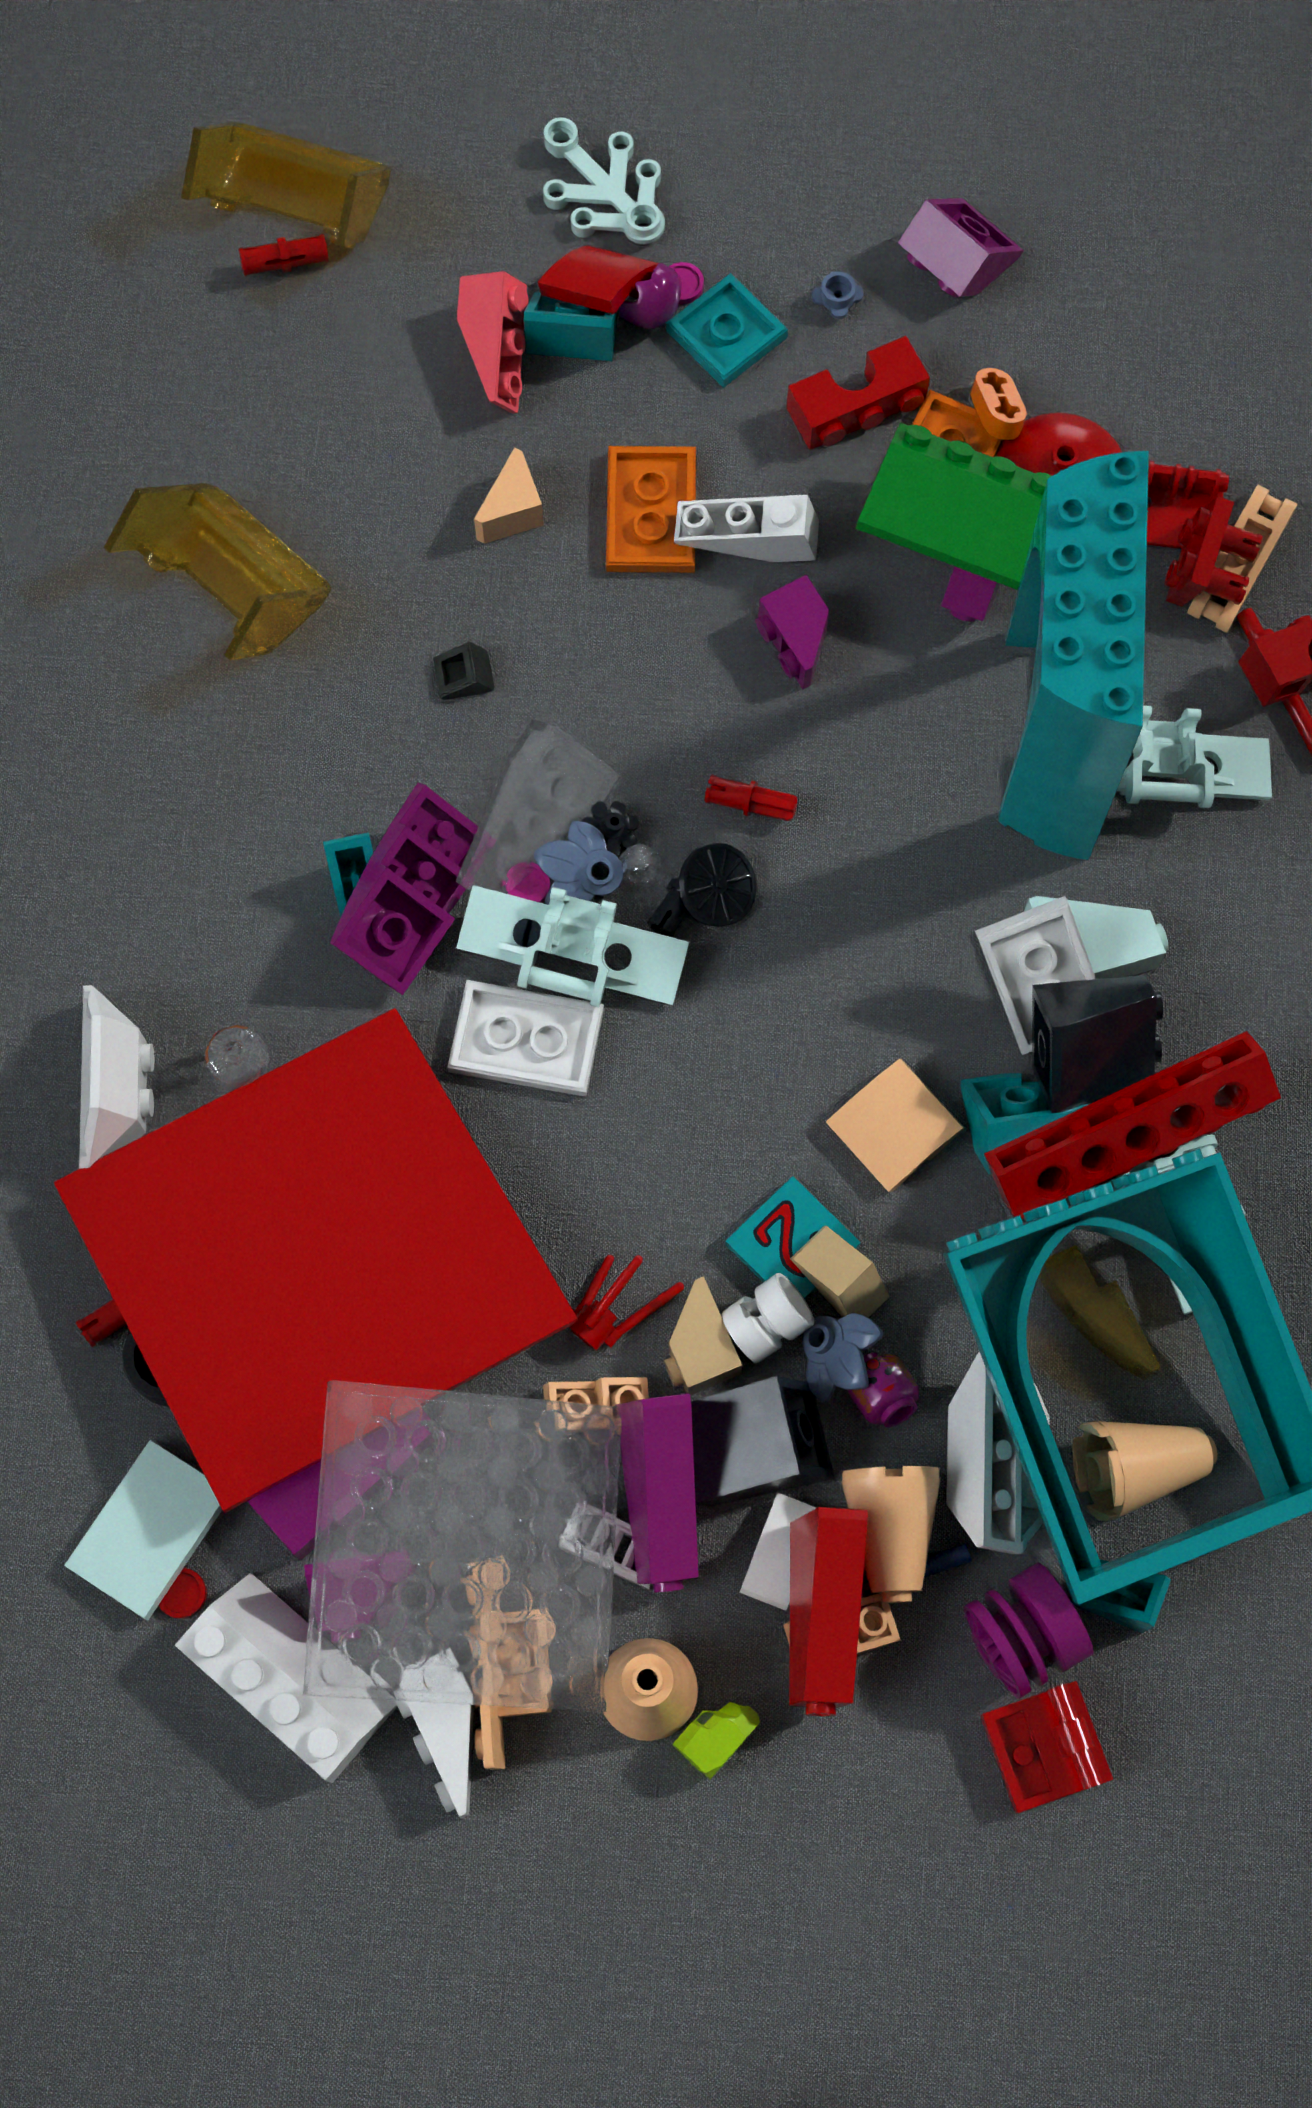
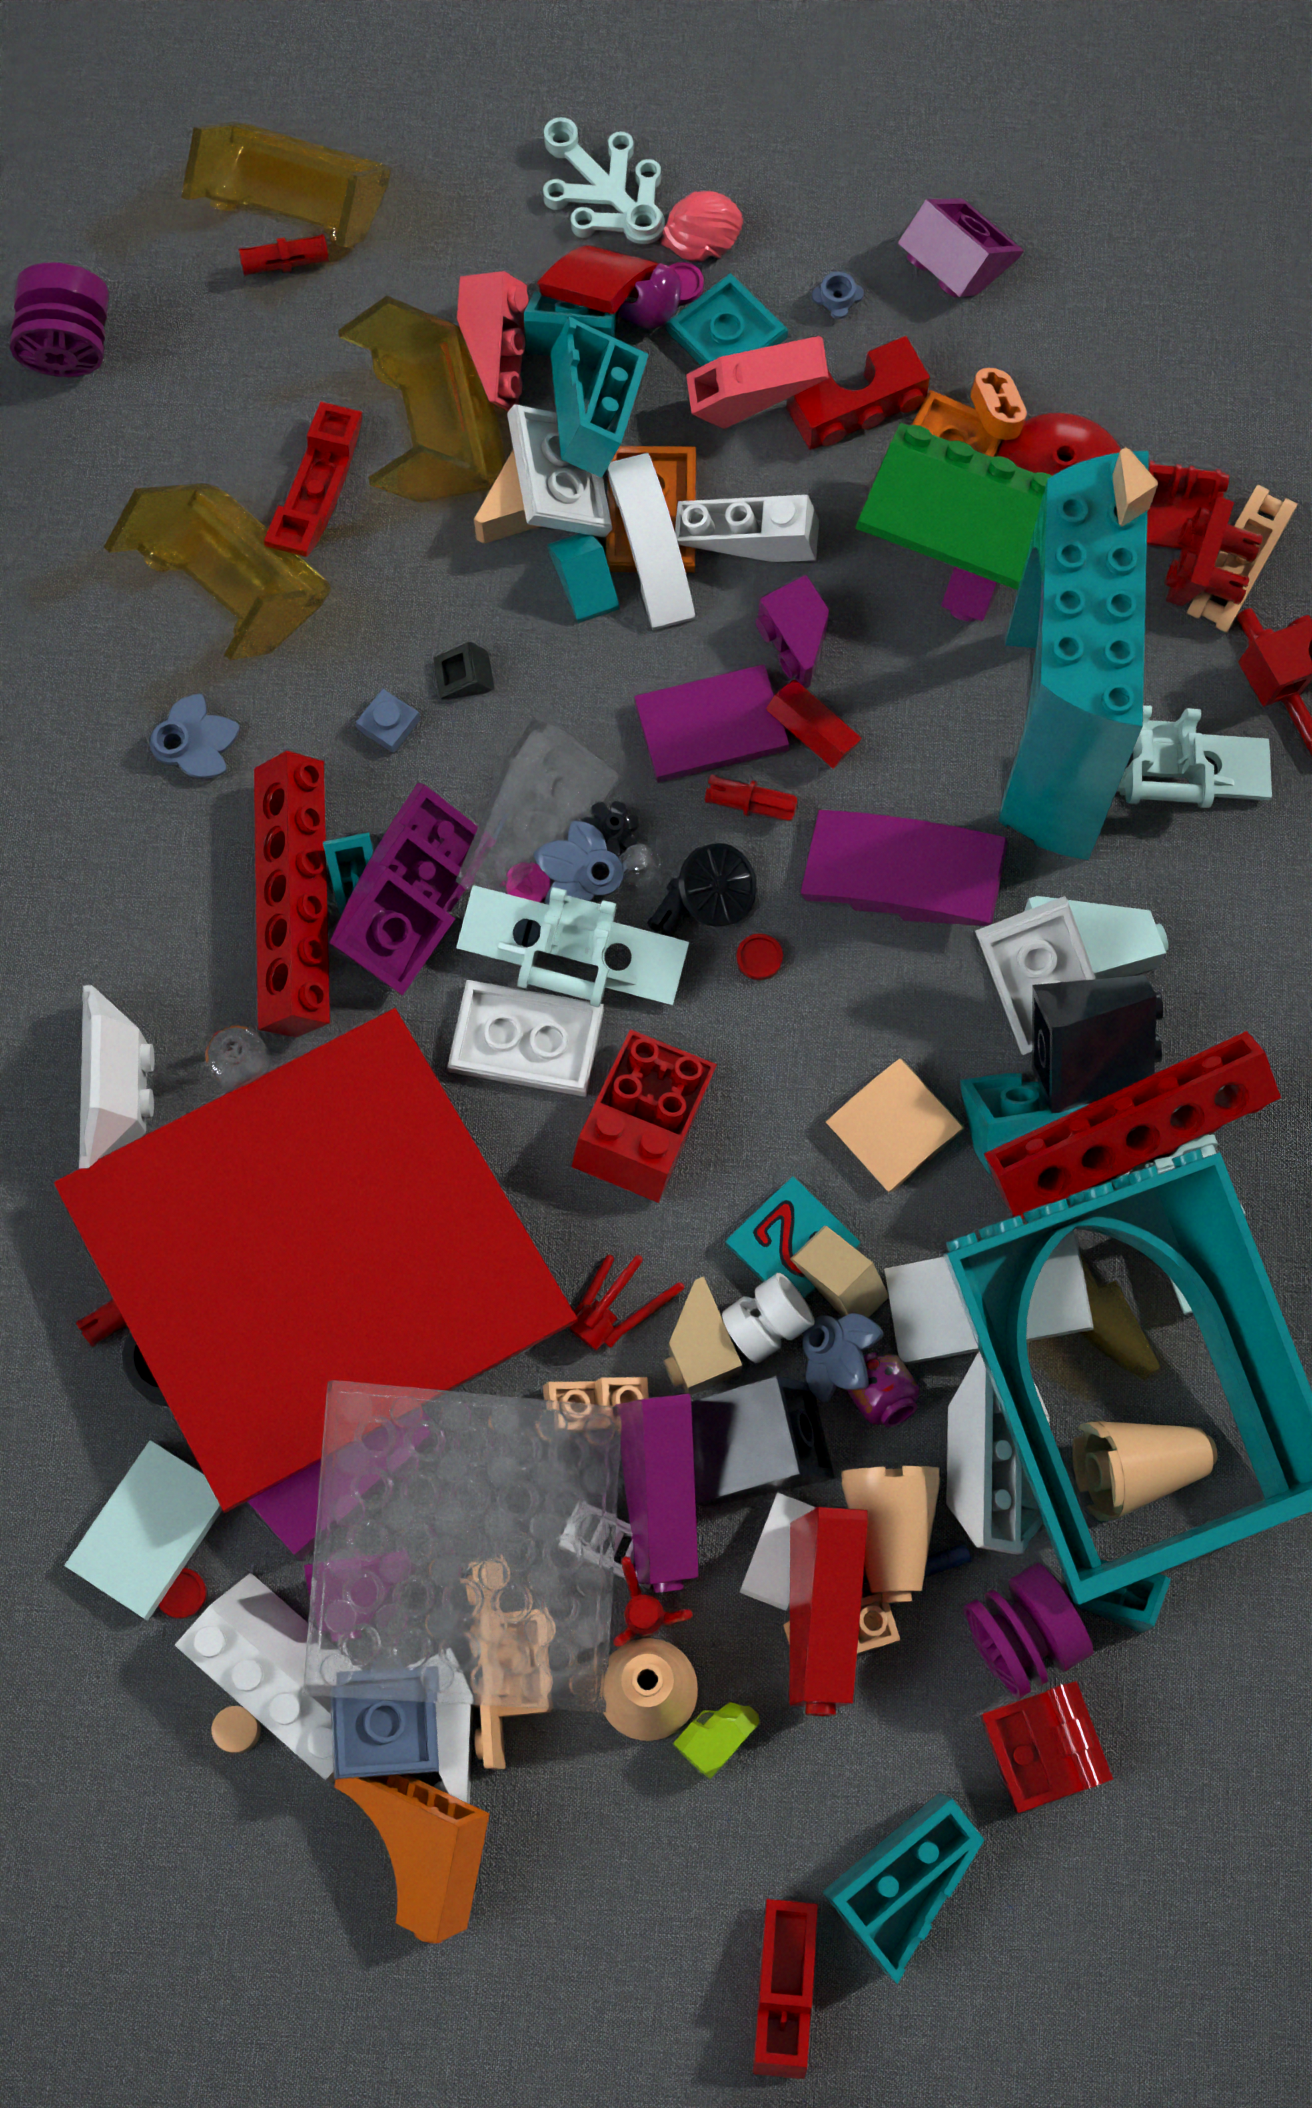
(59, 319): none -> magenta wheel
(200, 736): none -> sand blue plate
(235, 1730): none -> light nougat piece
(291, 895): none -> red brick
(318, 481): none -> red slope
(383, 1737): none -> sand blue plate
(388, 720): none -> sand blue plate
(432, 1847): none -> orange arch
(445, 403): none -> clear yellow windscreen
(553, 489): none -> white tile
(584, 576): none -> teal slope
(593, 393): none -> teal wedge
(643, 1116): none -> red slope
(644, 1613): none -> red plant
(651, 541): none -> white slope
(702, 226): none -> coral hair
(710, 723): none -> magenta tile
(755, 380): none -> coral slope
(759, 956): none -> red piece
(785, 1989): none -> red slope
(813, 723): none -> red slope
(904, 867): none -> magenta slope
(905, 1881): none -> teal wedge
(933, 1322): none -> white tile
(1132, 487): none -> light nougat slope

